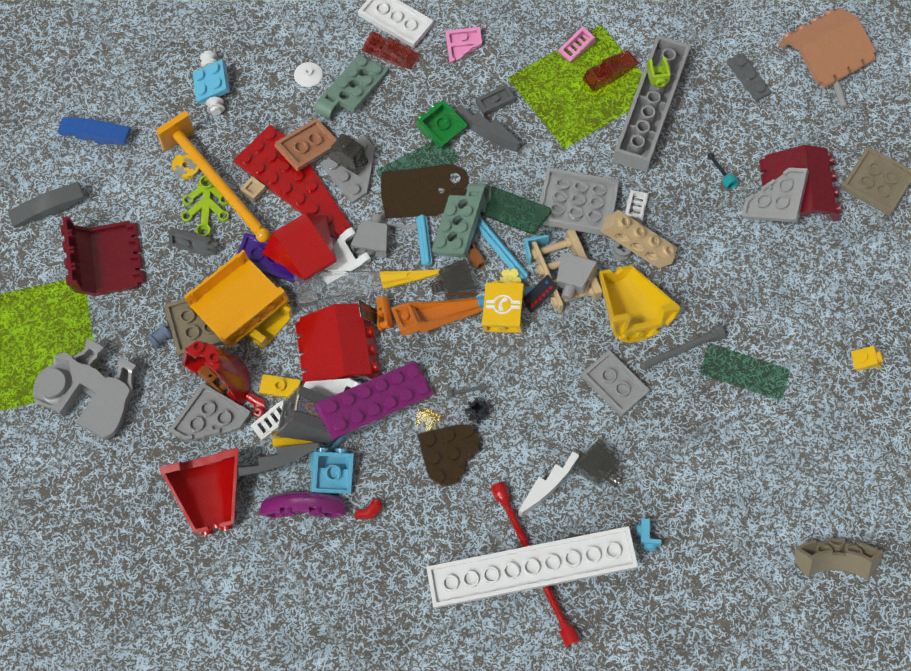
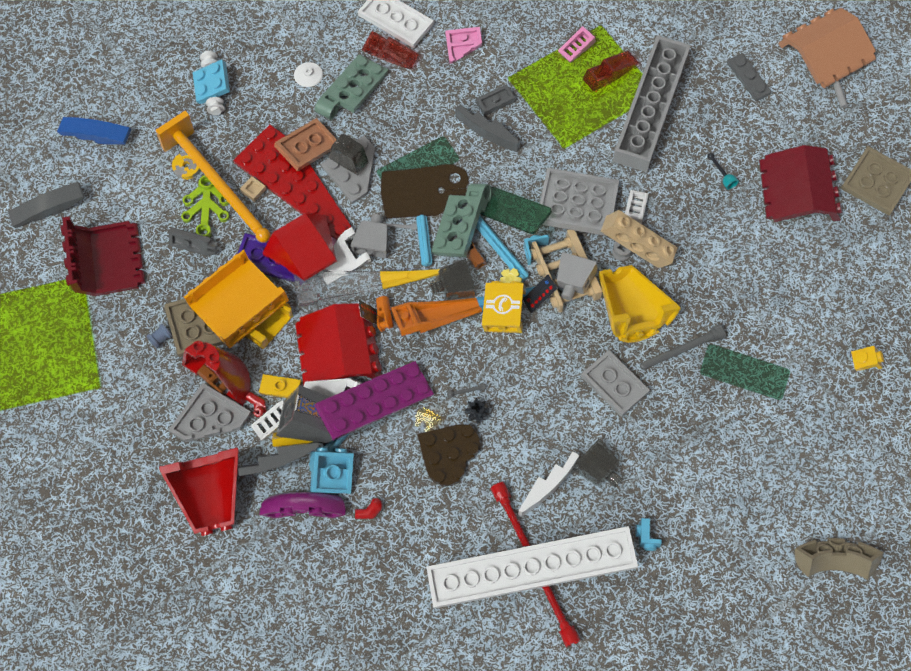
(69, 376): light grey animal -> none
(440, 124): green plate -> none
(658, 75): lime window -> none
(779, 198): light grey plate -> none

